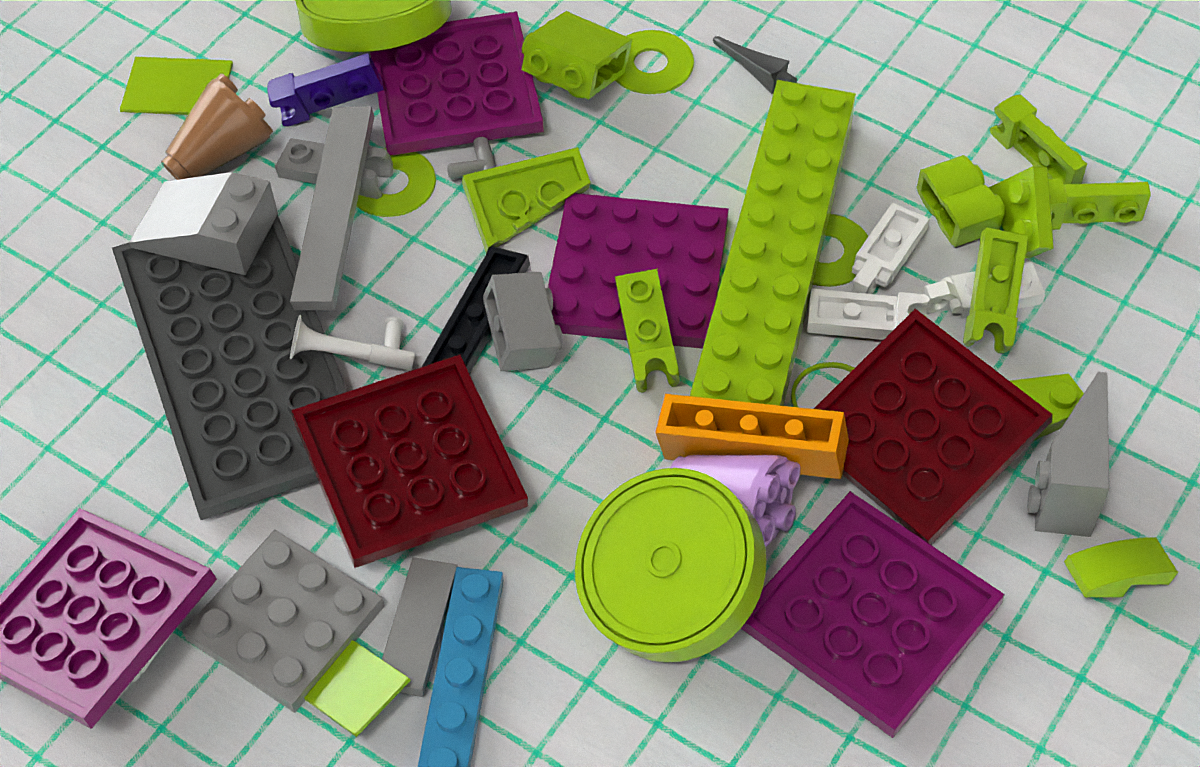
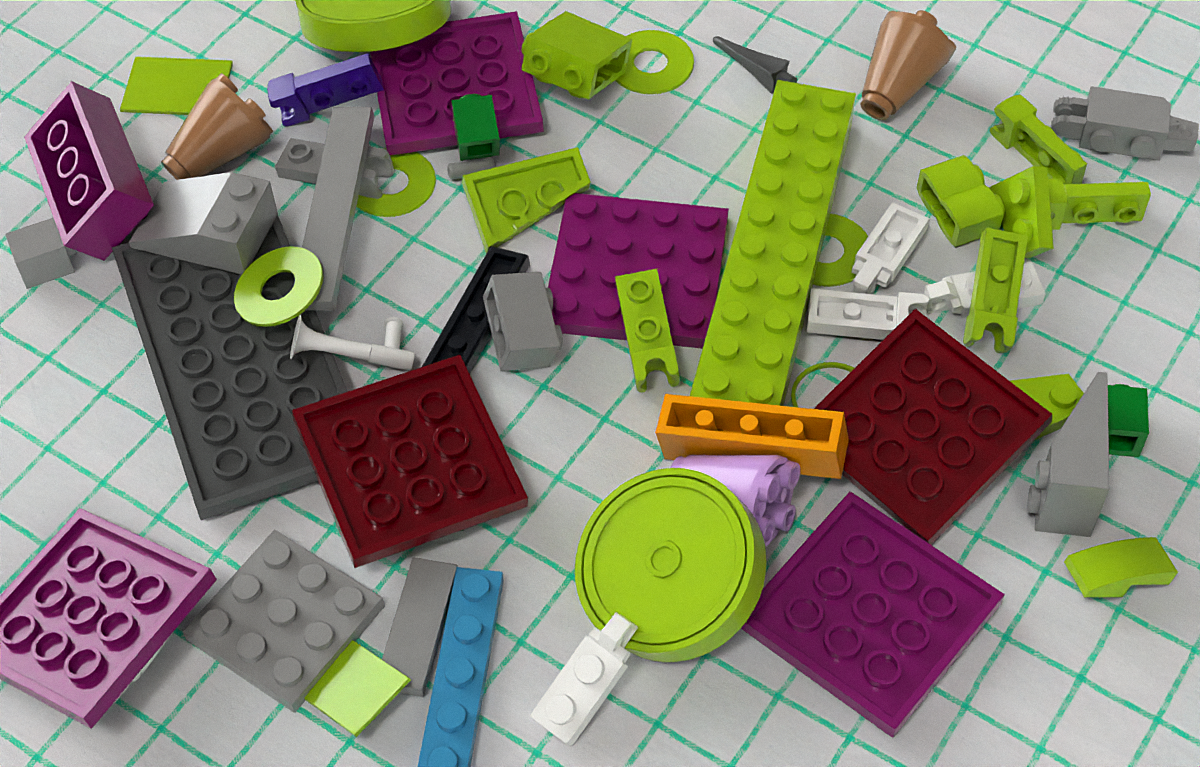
(40, 253): none -> light grey brick
(88, 171): none -> magenta brick
(266, 313): none -> lime gear
(475, 127): none -> green brick
(585, 680): none -> white hinge
(903, 61): none -> medium nougat cone
(1123, 123): none -> light grey hinge
(1127, 420): none -> green brick

